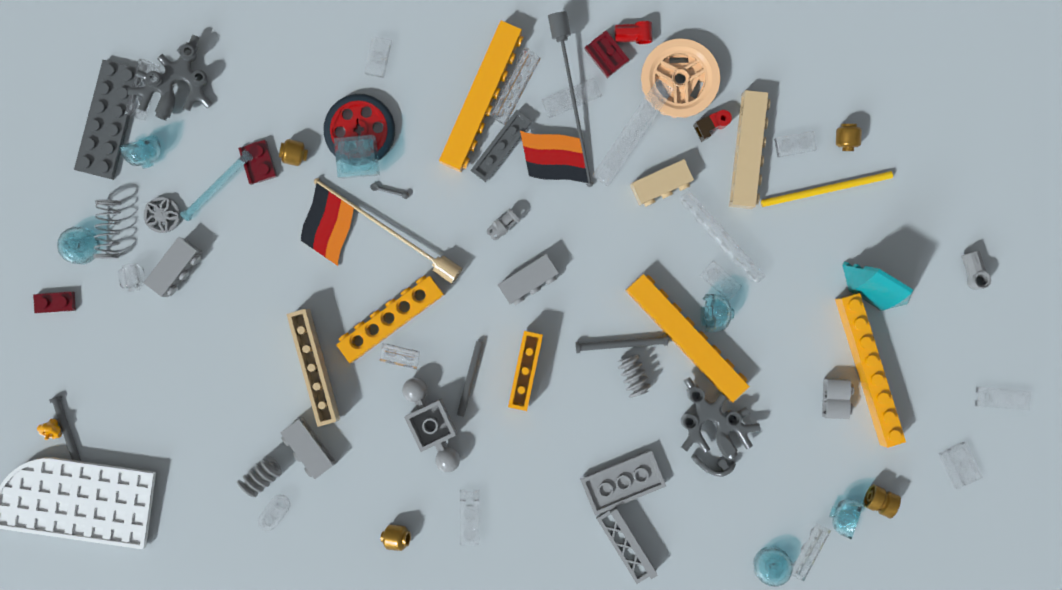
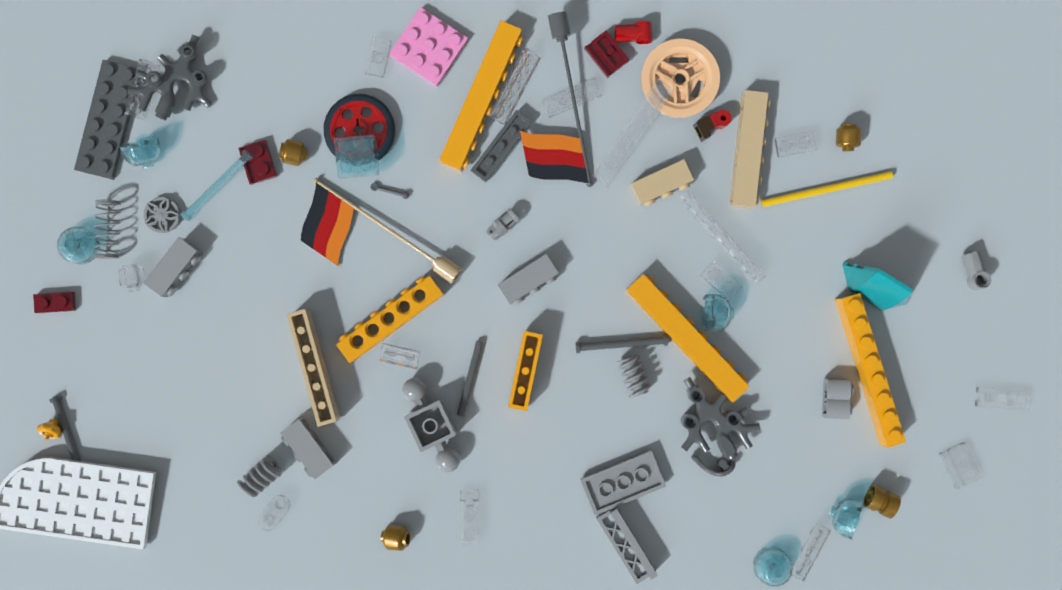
(428, 46): none -> bright pink plate

